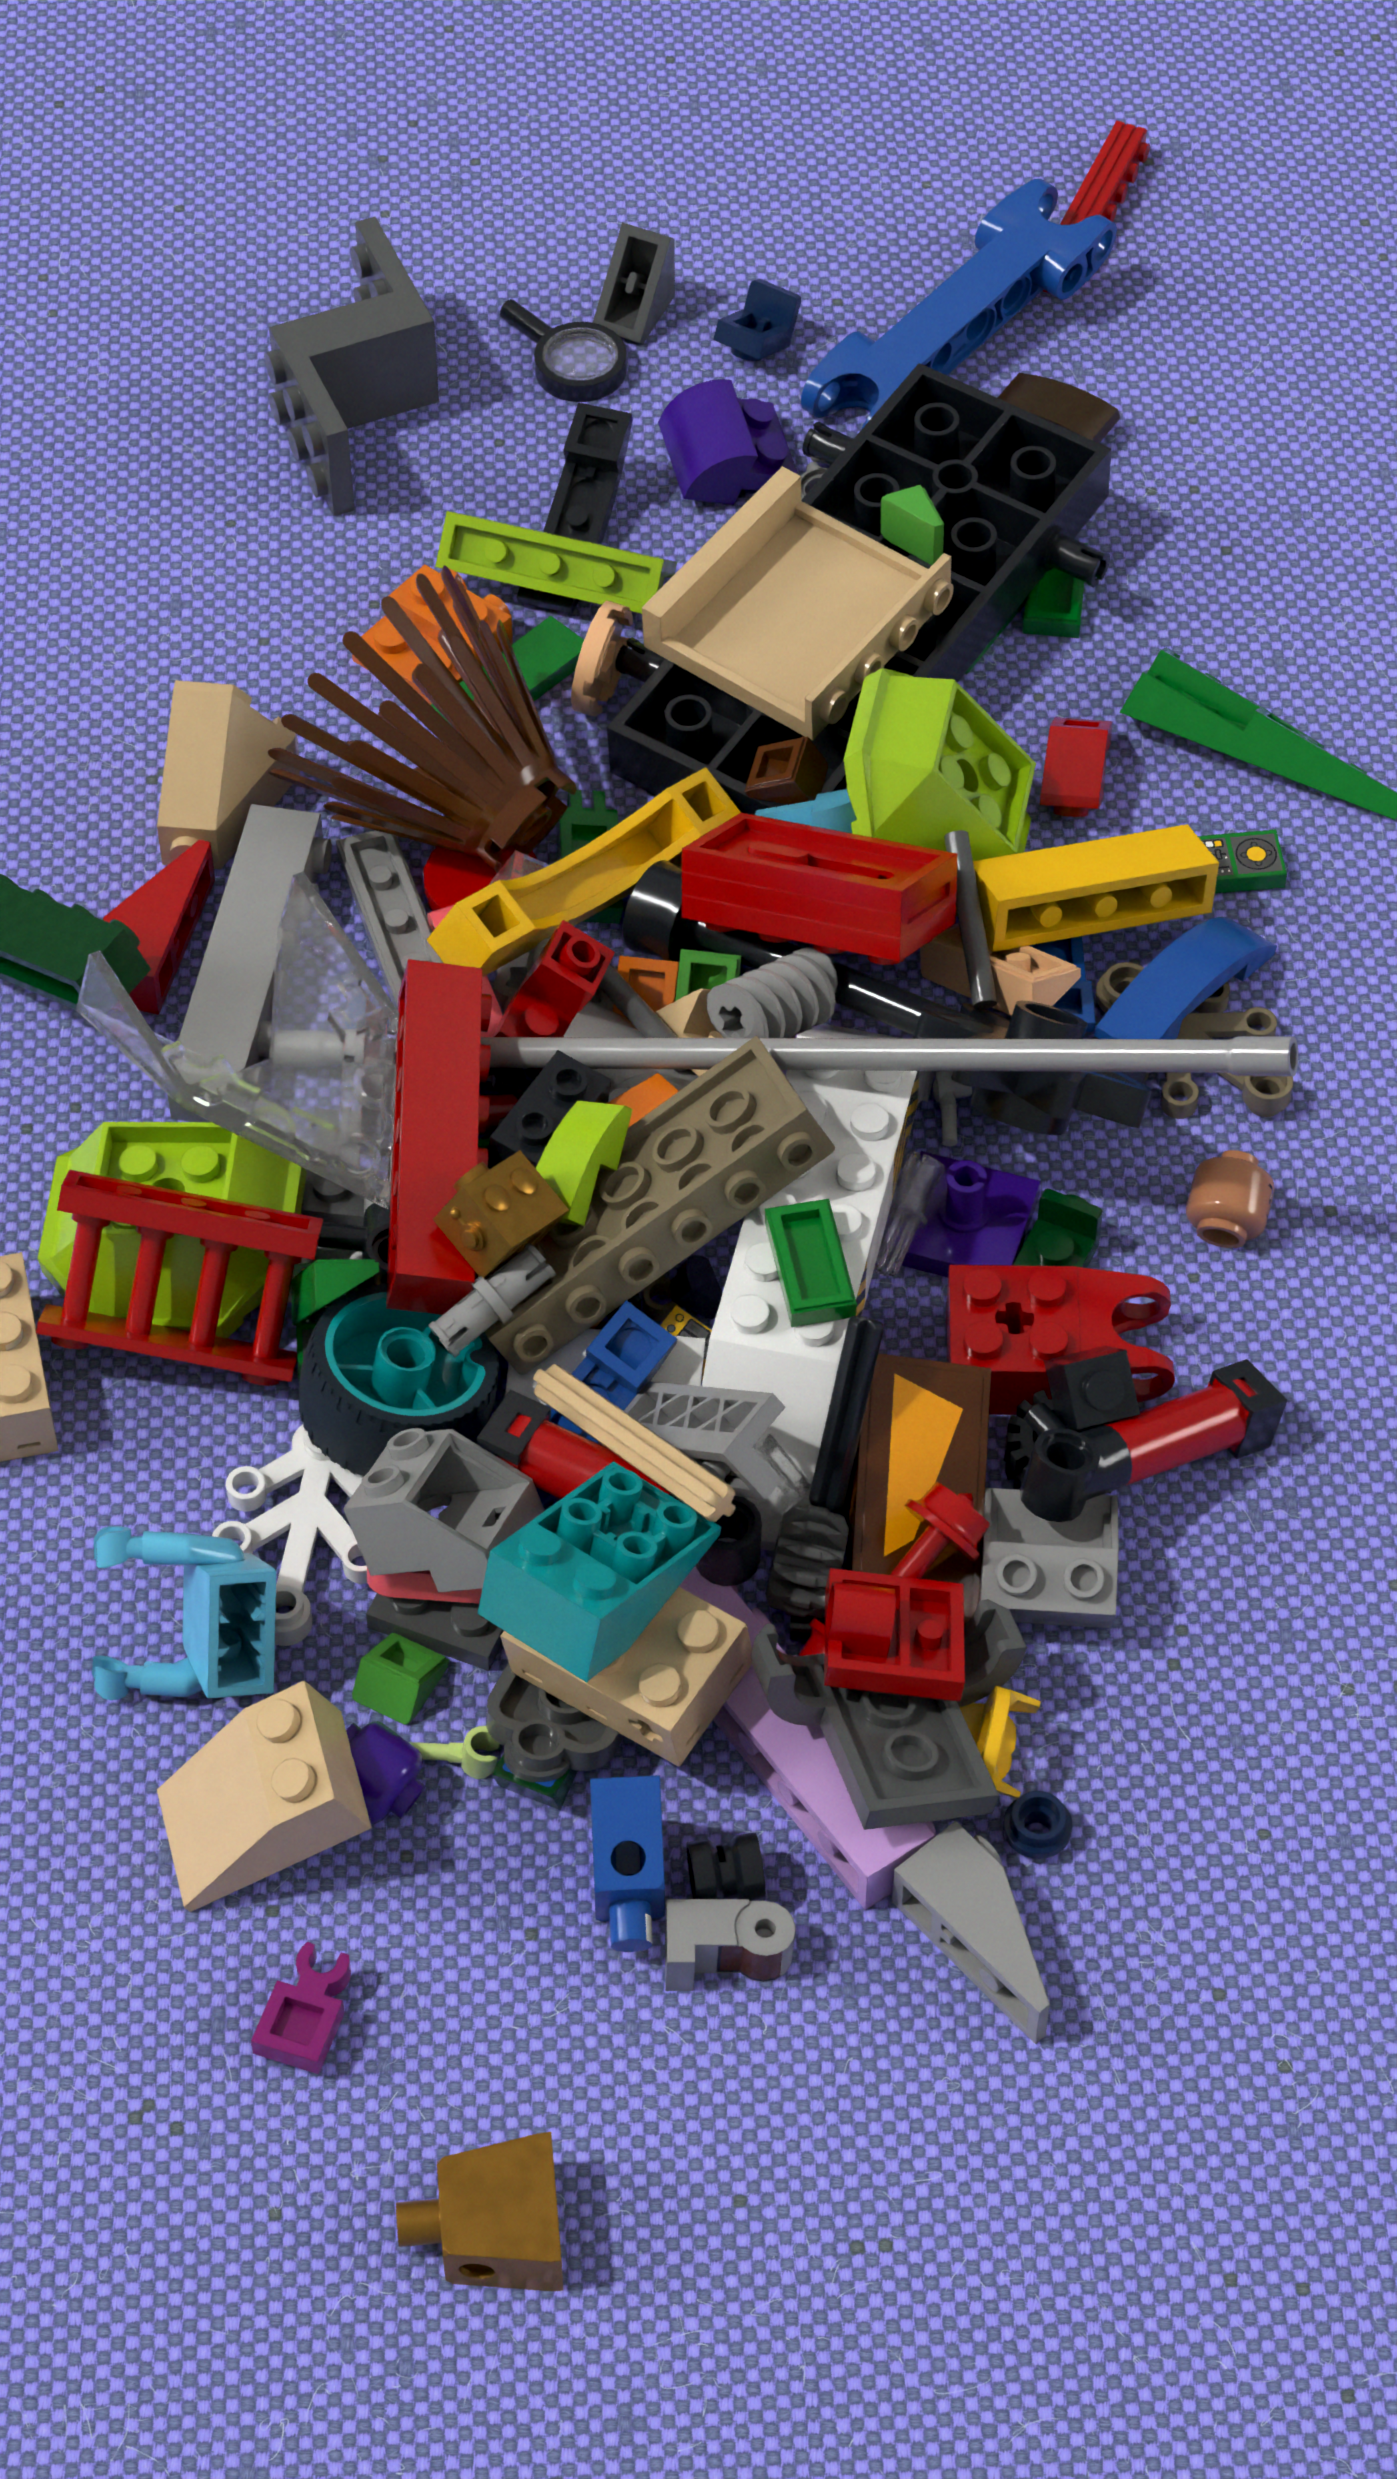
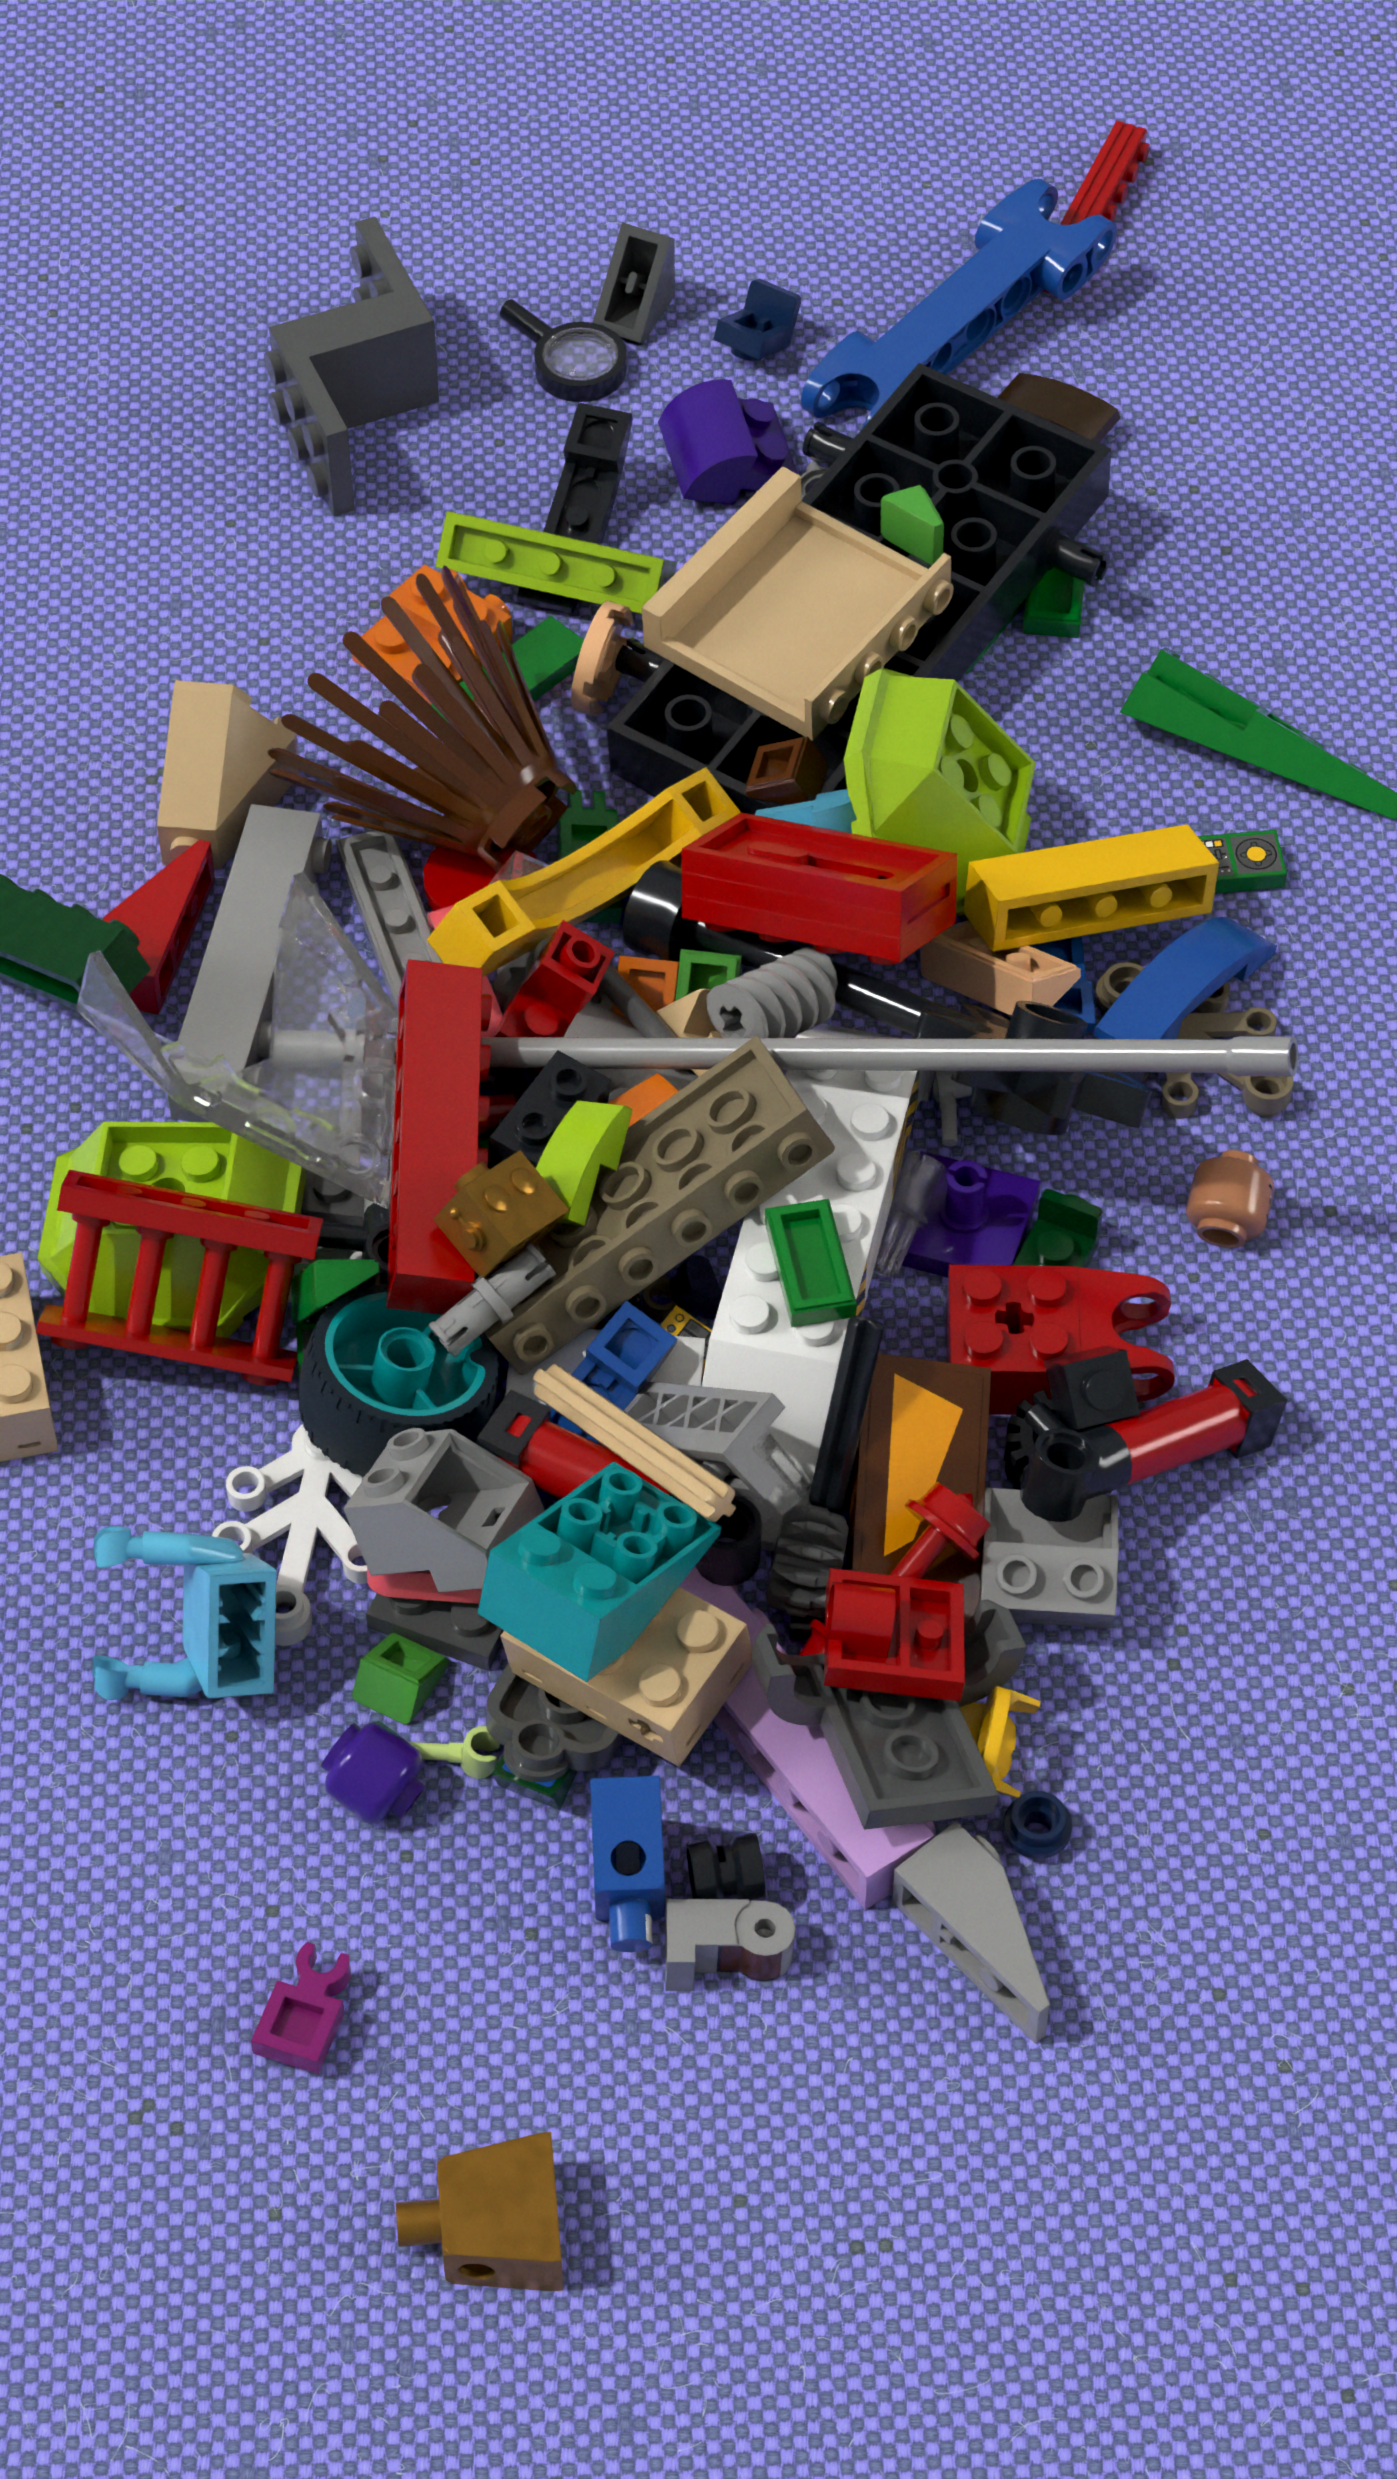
(262, 1796): tan slope -> none
(971, 923): dark grey bar -> none
(1075, 765): red slope -> none

